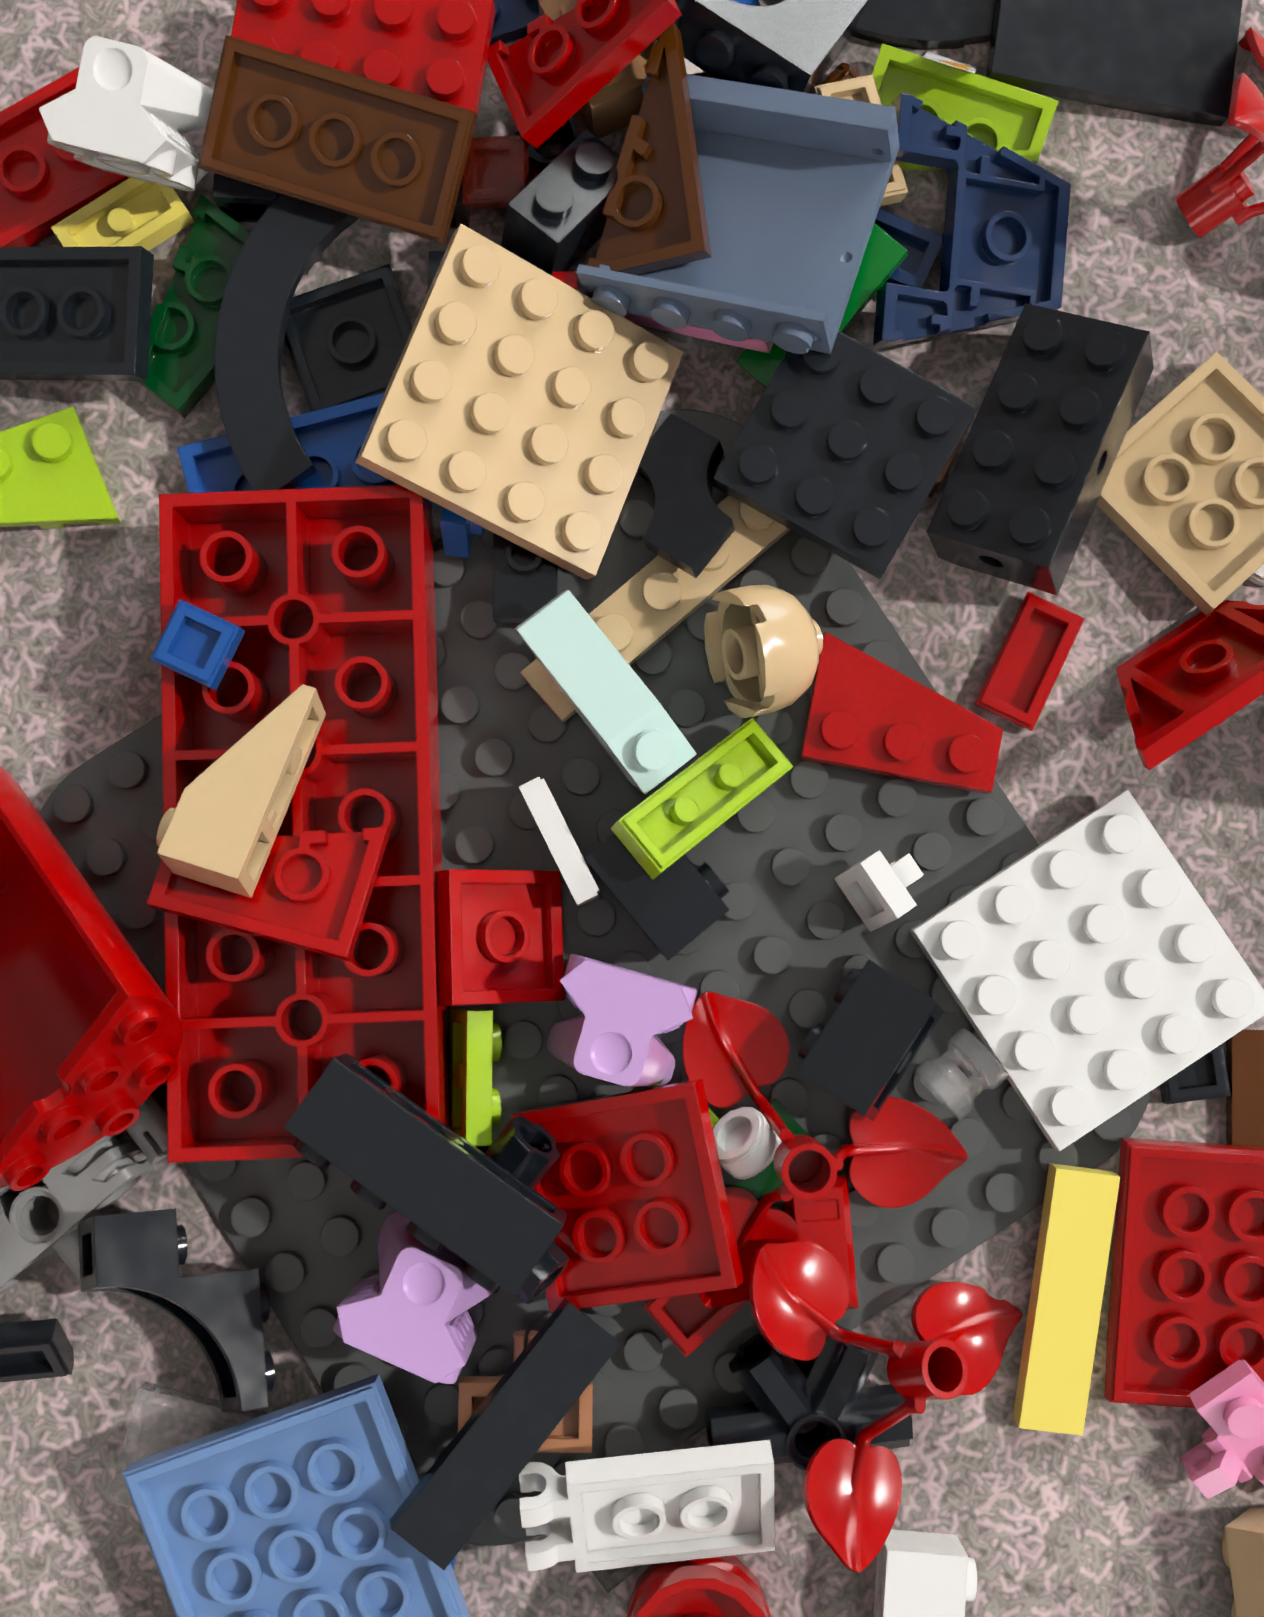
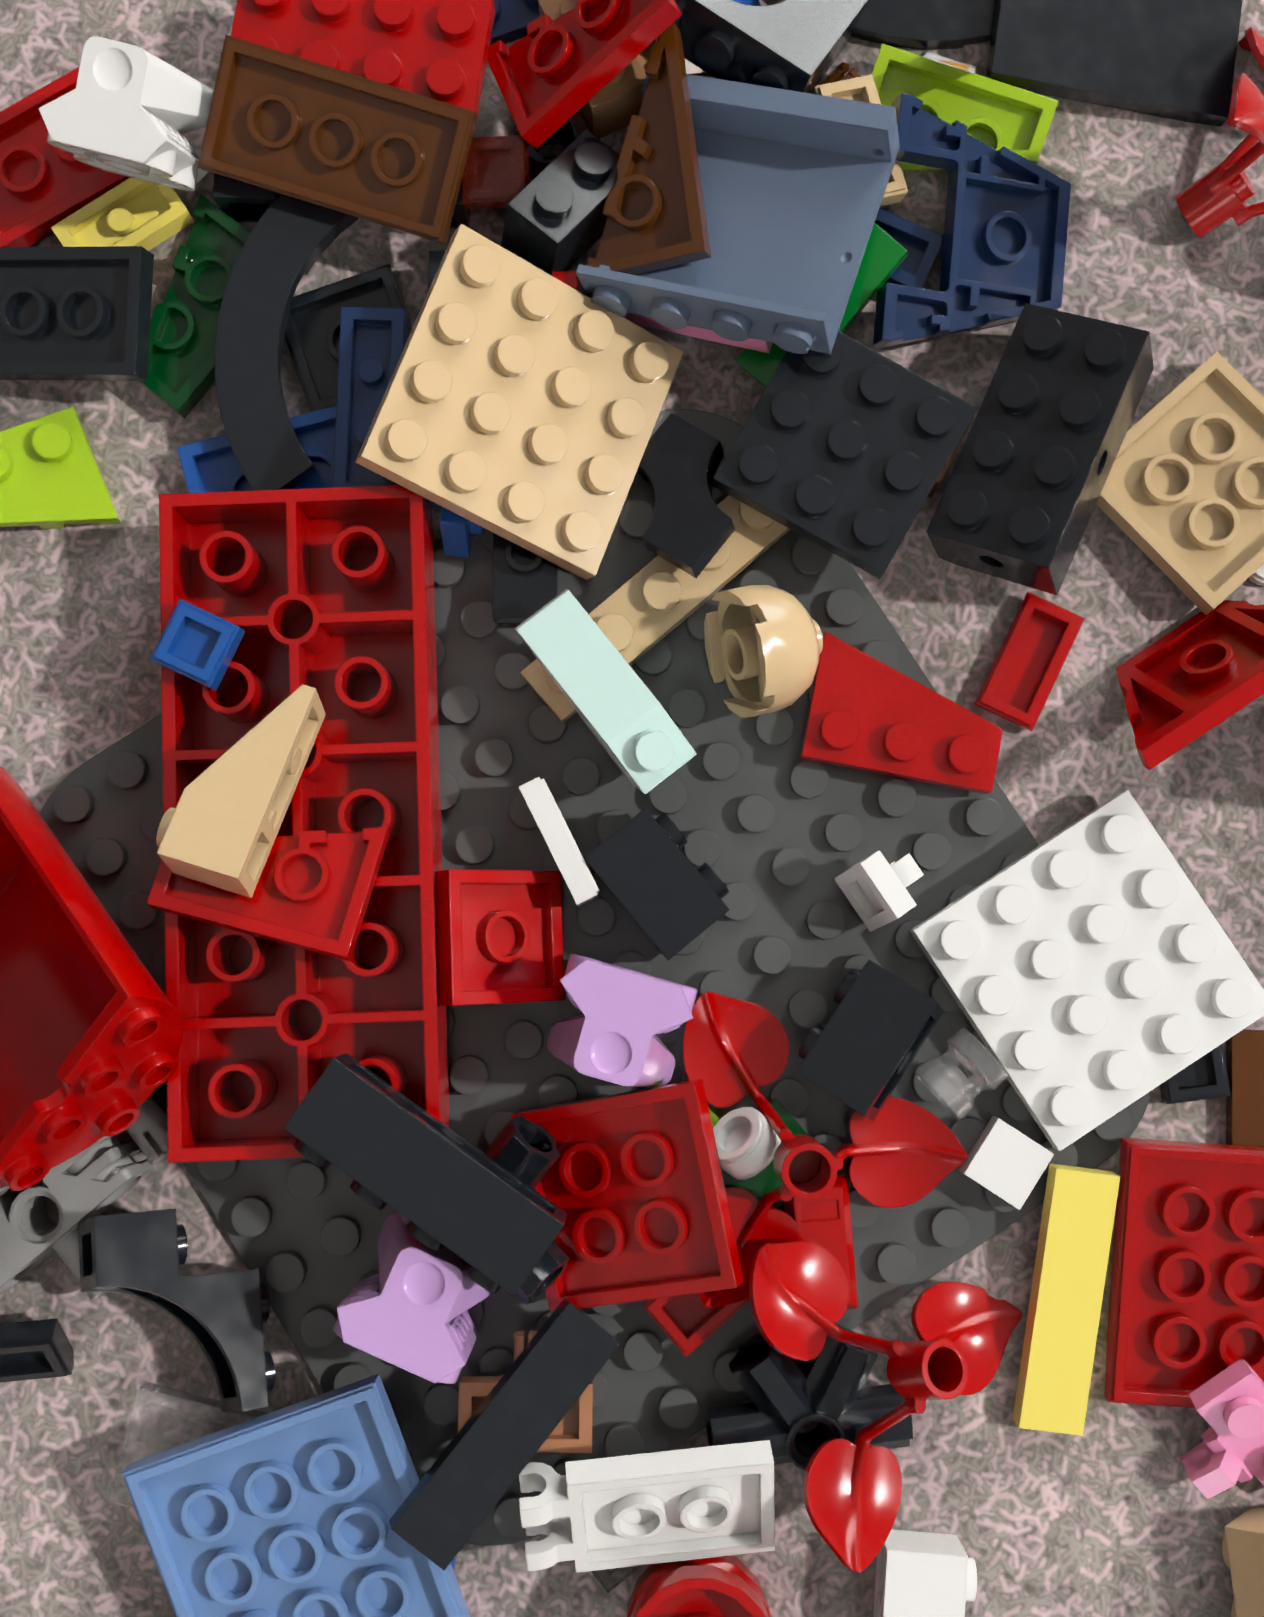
(367, 358): none -> dark blue plate
(472, 1100): lime plate -> none
(701, 798): lime tile -> none
(1006, 1162): none -> white tile

